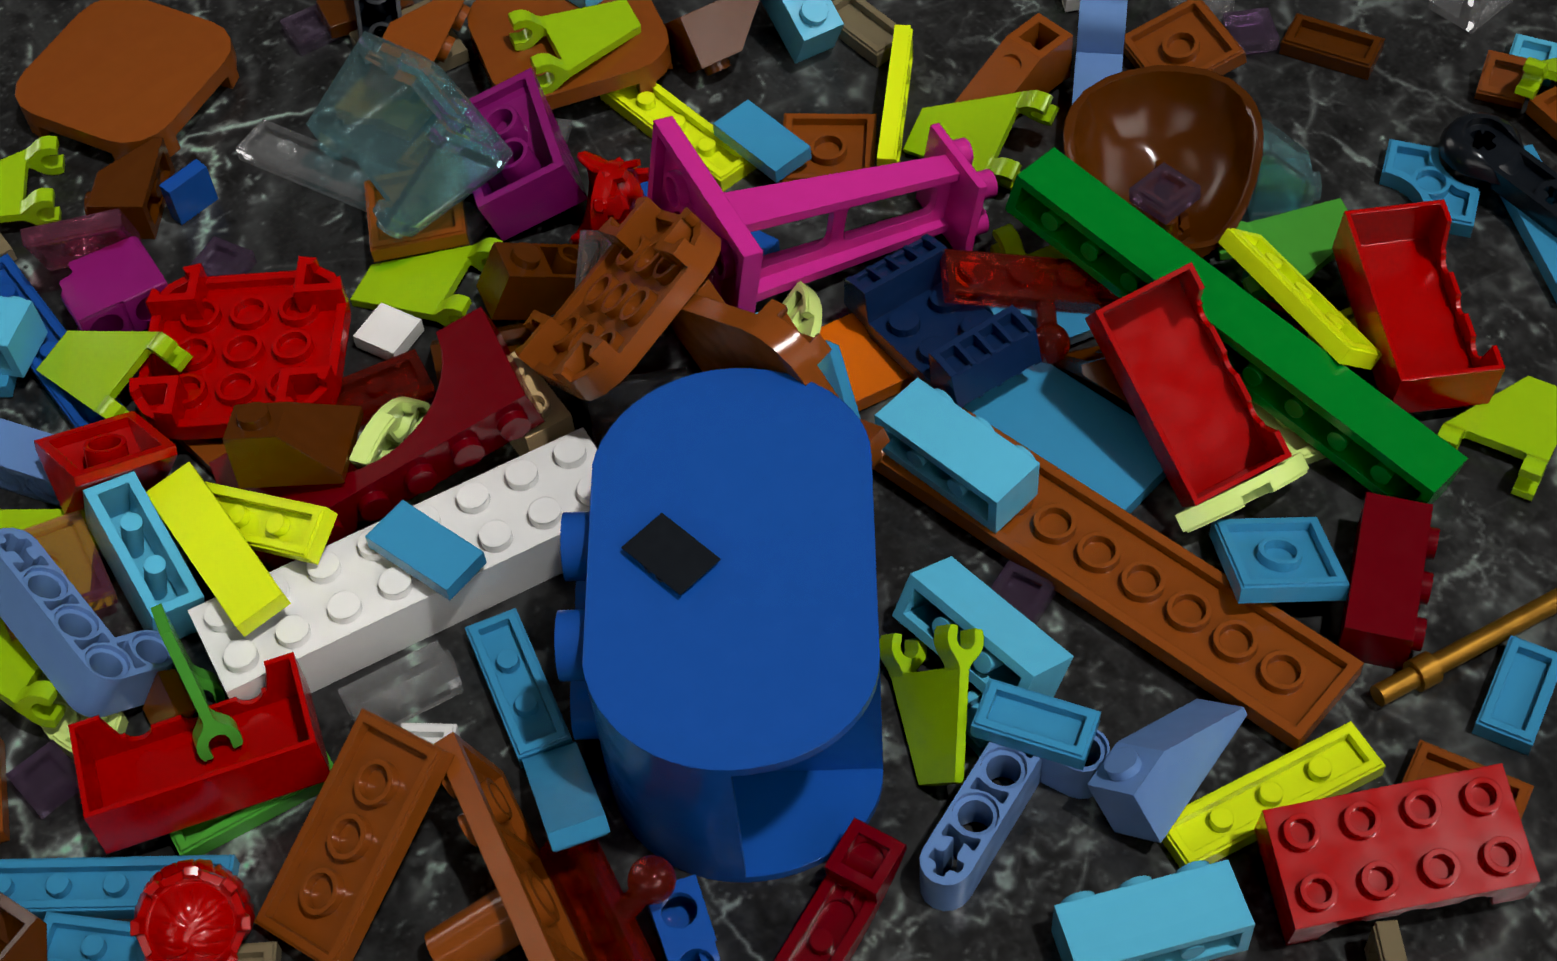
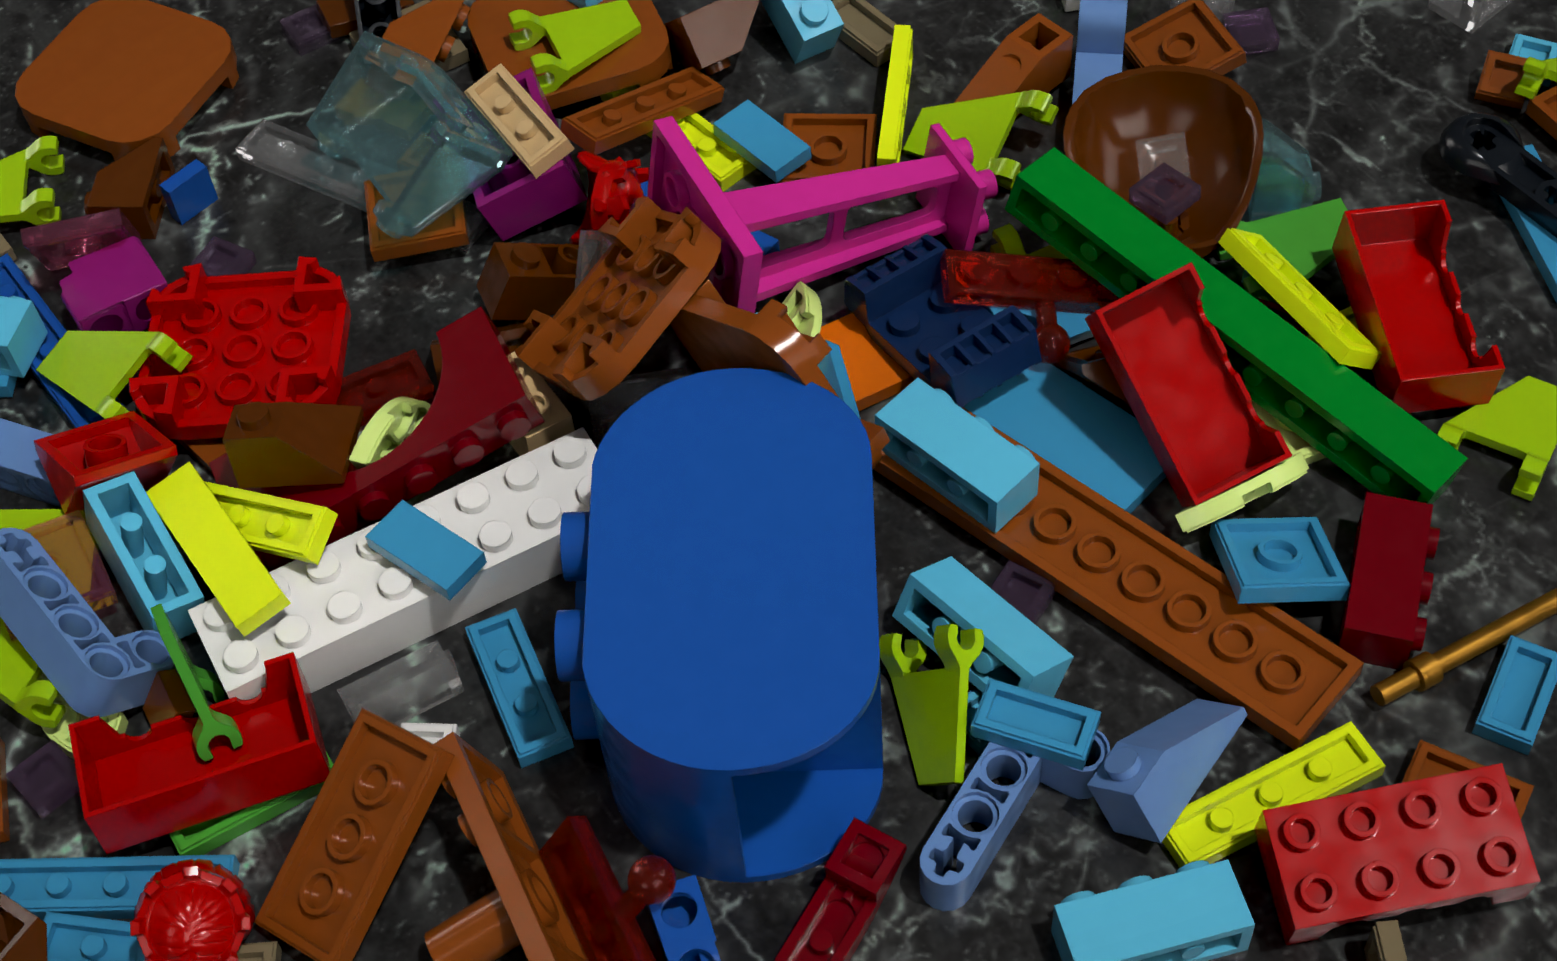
(388, 332): white tile -> none
(423, 283): lime flag -> none
(519, 120): none -> tan tile
(565, 797): dark azure tile -> none
(634, 112): none -> dark orange tile
(670, 554): black piece -> none
(1165, 148): none -> clear tile
(1332, 46): reddish brown tile -> none
(1422, 178): dark azure tile -> none

